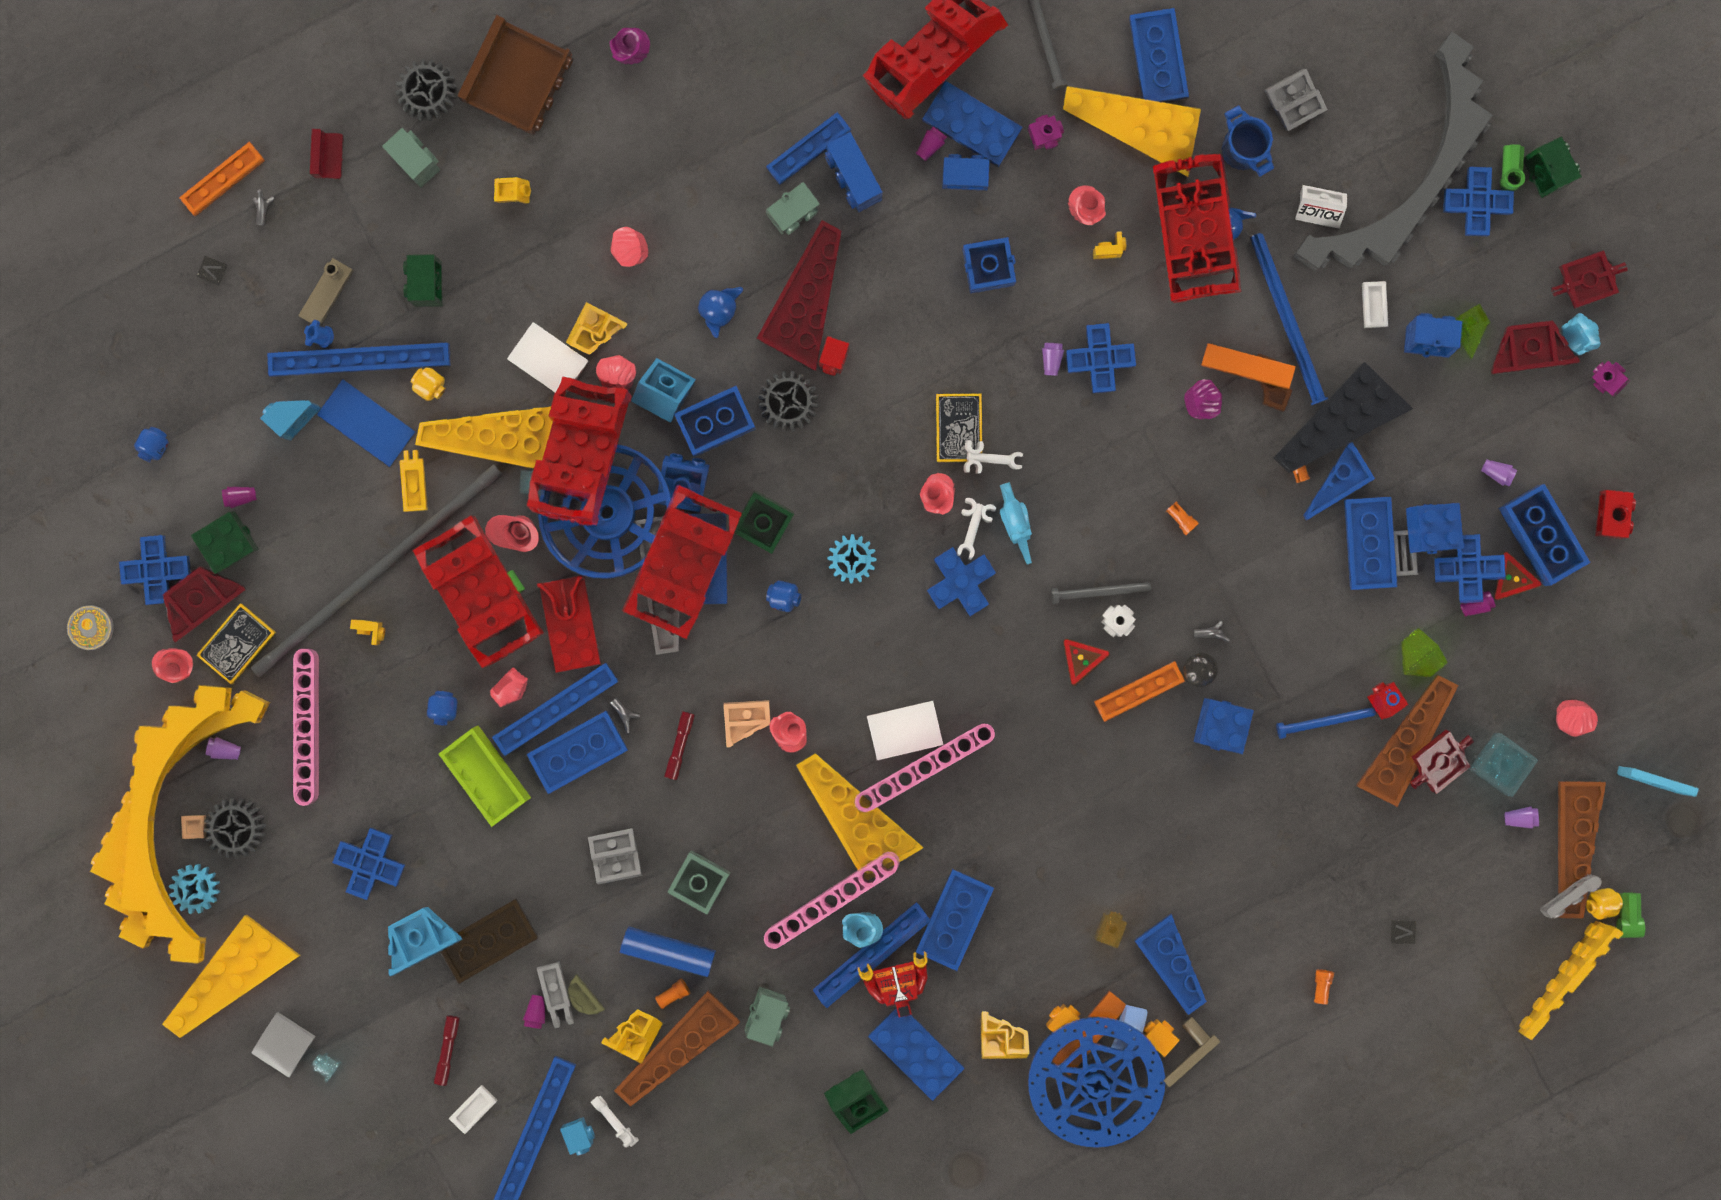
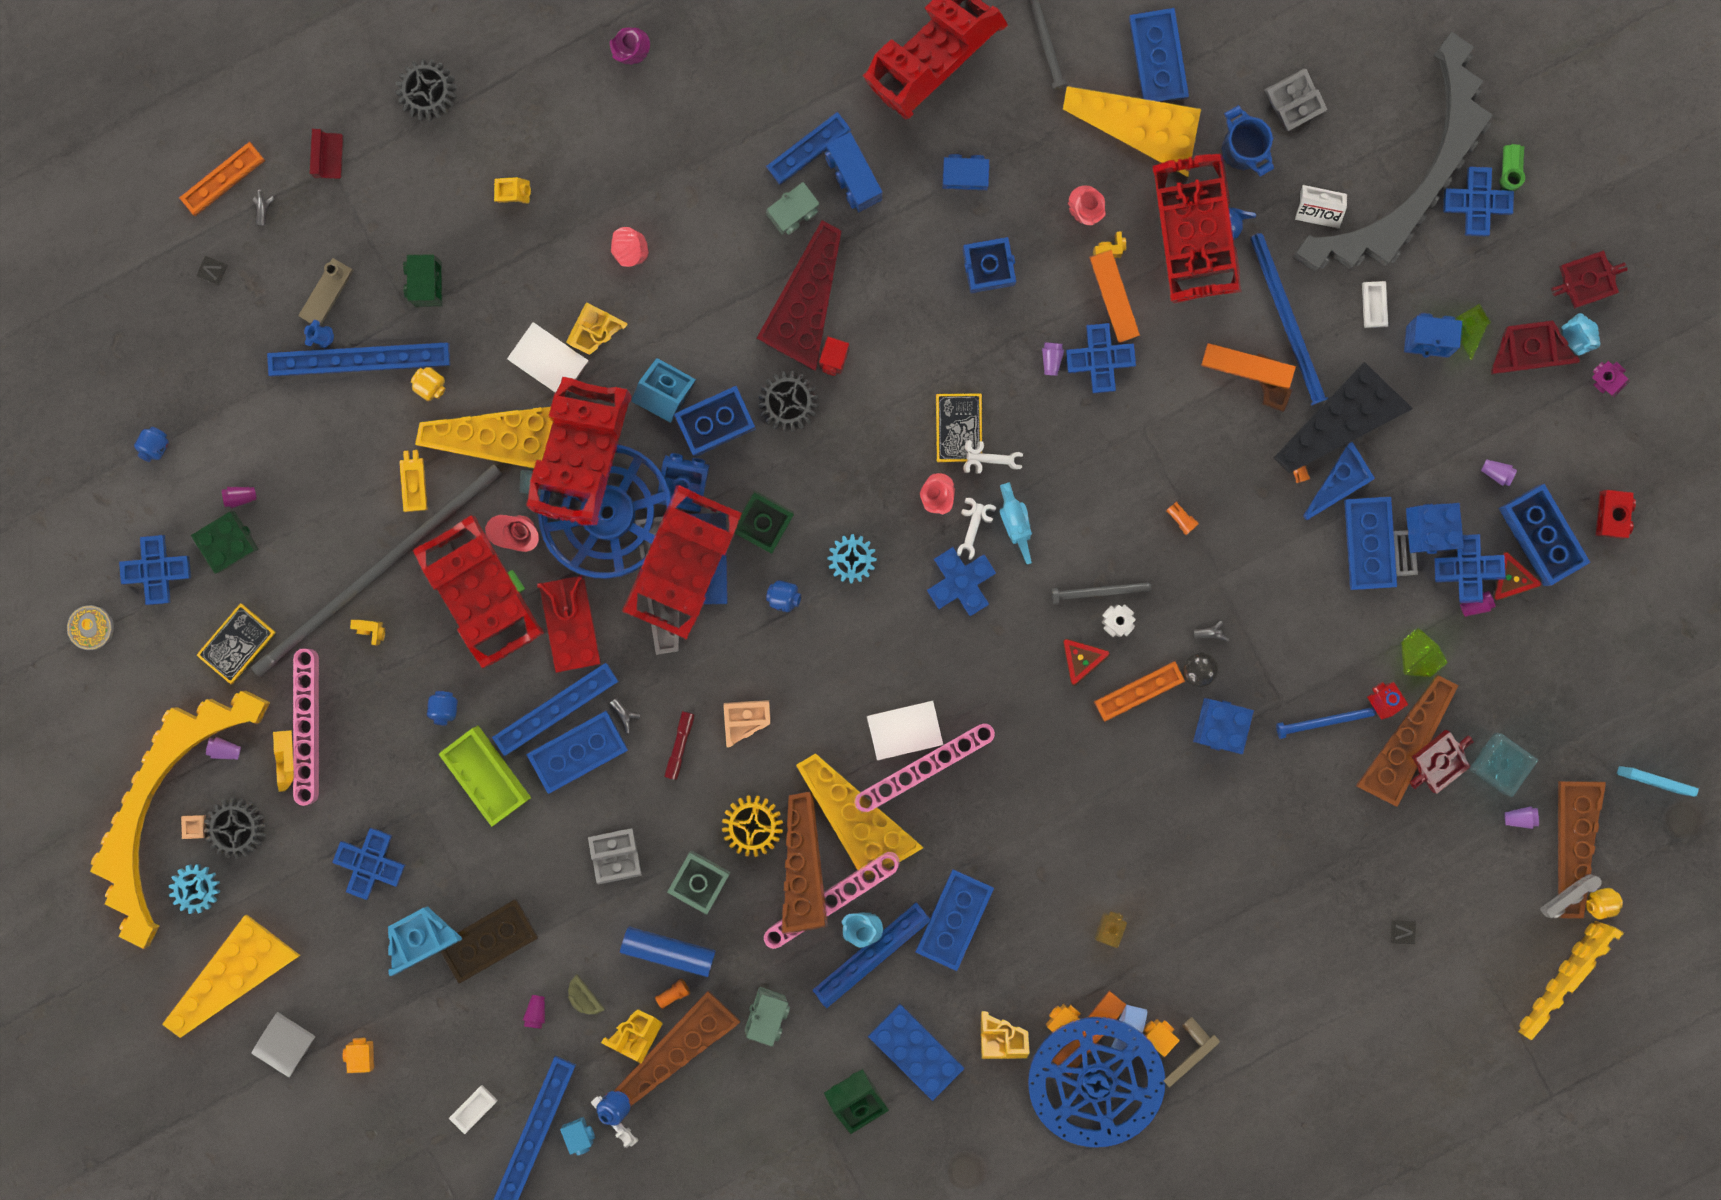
(141, 877): yellow arch -> none
(172, 664): coral hair -> none
(197, 599): dark red wing -> none
(284, 759): none -> yellow slope
(289, 417): dark azure slope -> none
(325, 1066): clear light blue brick -> none
(359, 1056): none -> light orange brick
(366, 423): blue piece -> none
(407, 152): sand green brick -> none
(449, 1037): dark red piece -> none
(509, 688): coral hair -> none
(515, 76): reddish brown panel -> none
(555, 992): light grey hinge -> none
(613, 1108): none -> blue head
(616, 372): coral hair -> none
(718, 308): blue piece -> none
(739, 823): none -> yellow gear
(789, 732): coral hair -> none
(803, 887): none -> dark orange wing
(897, 984): red torso -> none
(931, 143): magenta cone -> none
(972, 123): blue plate -> none
(1040, 138): magenta brick -> none
(1114, 296): none -> orange tile
(1169, 958): blue wing -> none
(1203, 400): magenta hair -> none
(1323, 979): orange pin -> none
(1552, 167): dark green brick -> none
(1576, 718): coral hair -> none
(1630, 917): bright green piece -> none

